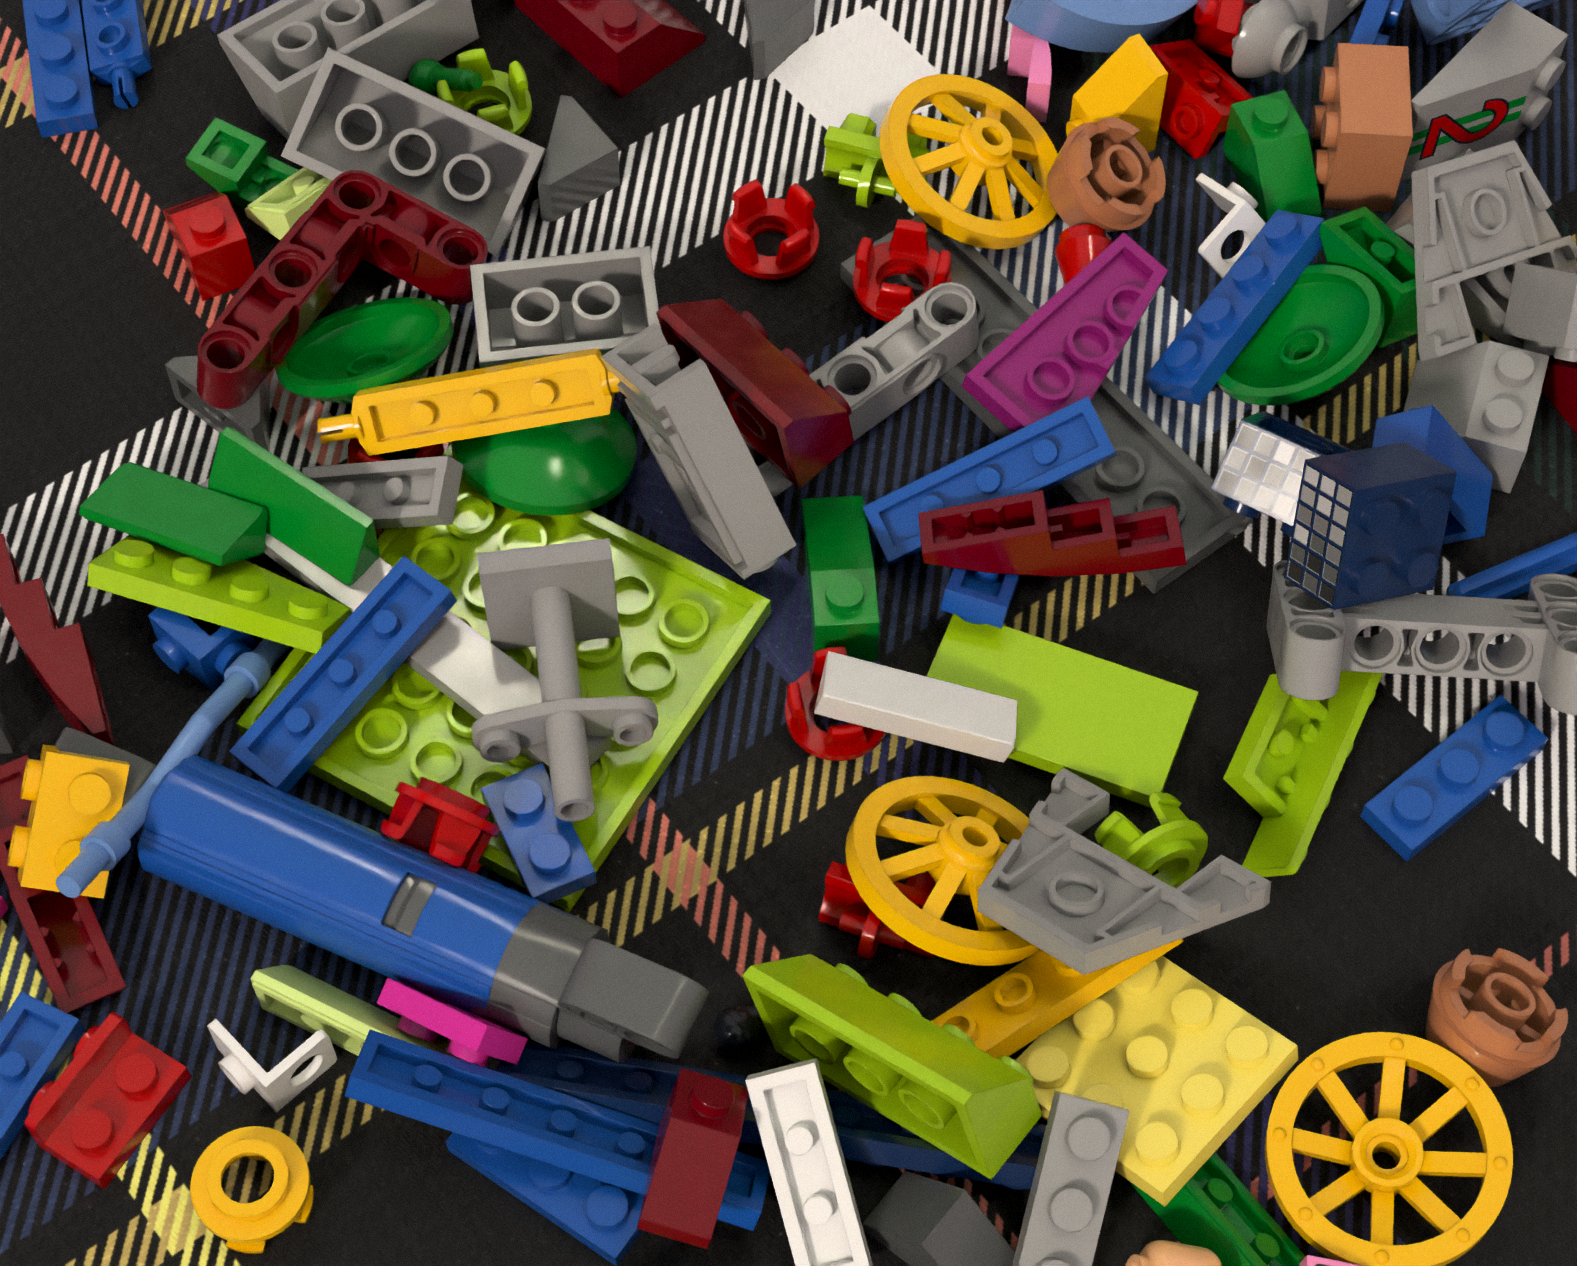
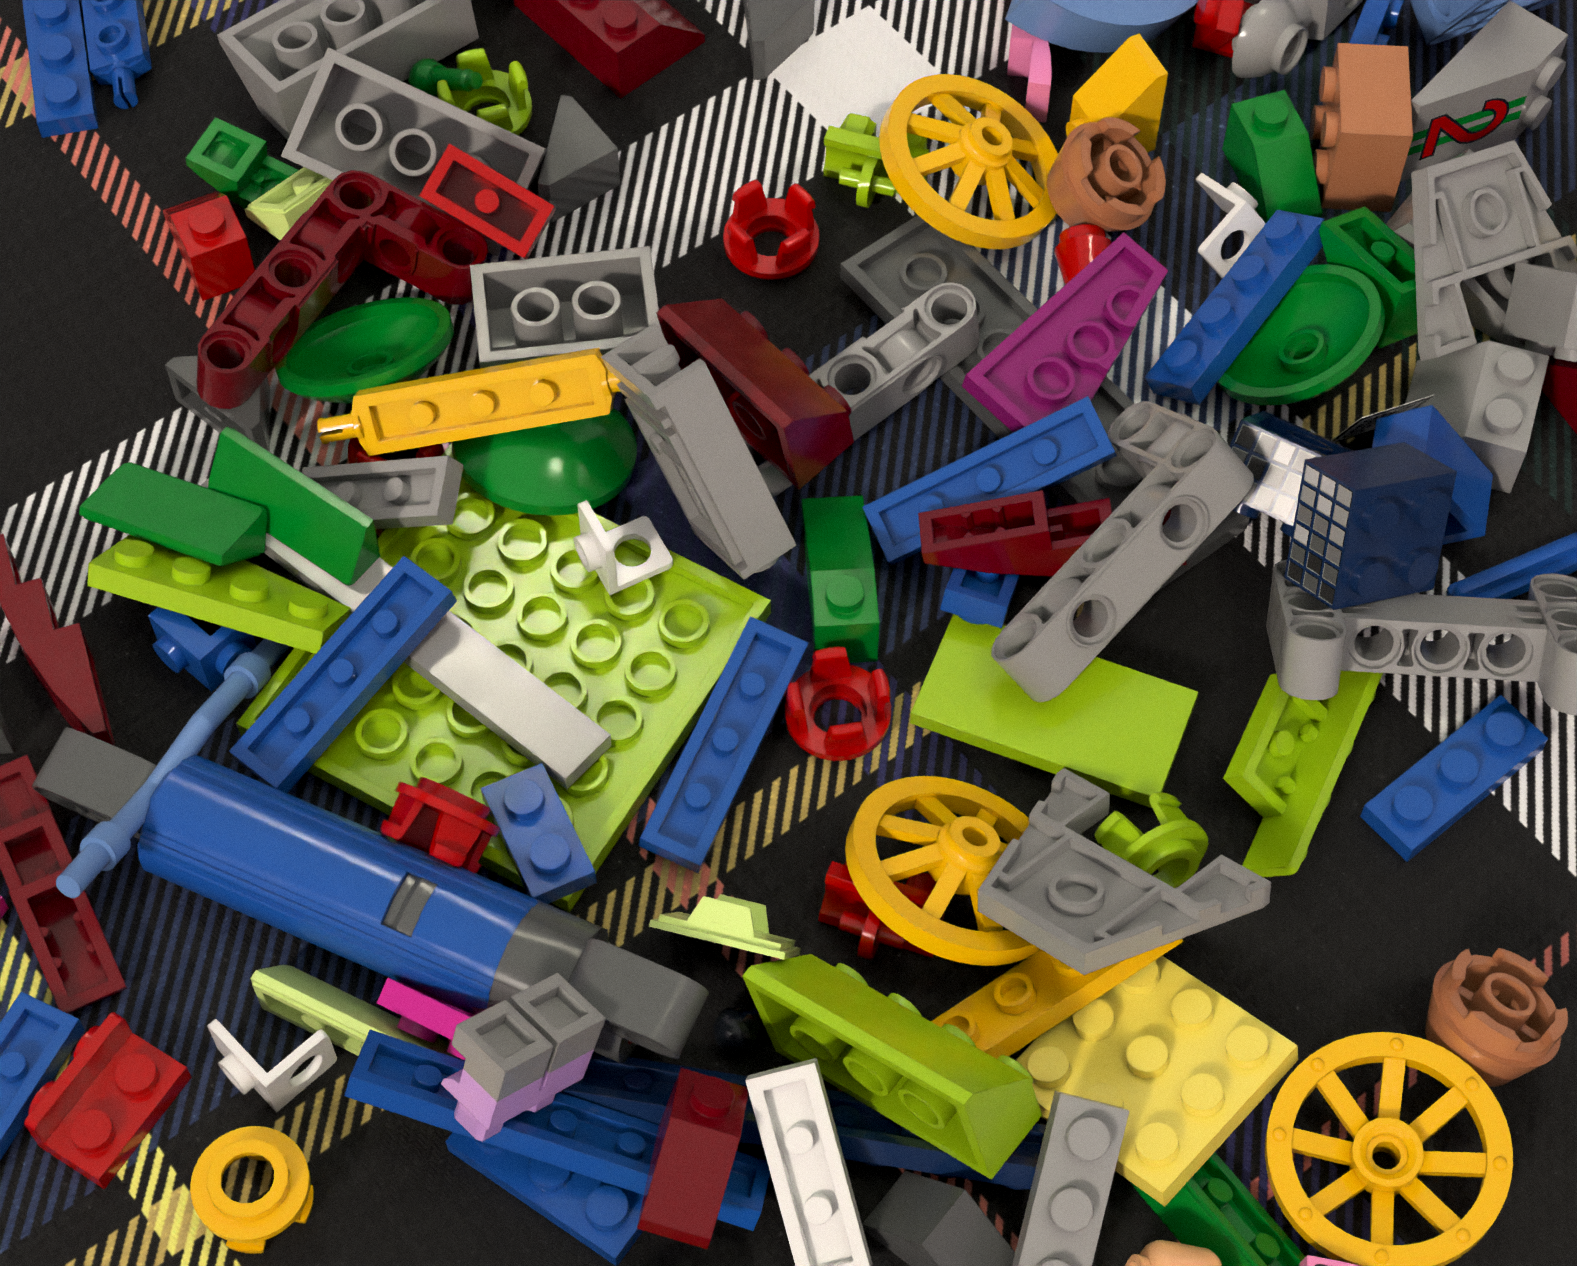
(68, 800): yellow bracket -> none
(487, 201): none -> red brick
(521, 1054): none -> light grey hips
(550, 602): light grey piece -> none
(598, 547): none -> white bracket
(723, 745): none -> blue plate
(729, 923): none -> yellowish green piece
(904, 254): red piece -> none
(917, 707): white slope -> none
(1131, 552): none -> light grey beam
(1195, 96): red bracket -> none
(1368, 423): none -> sticker

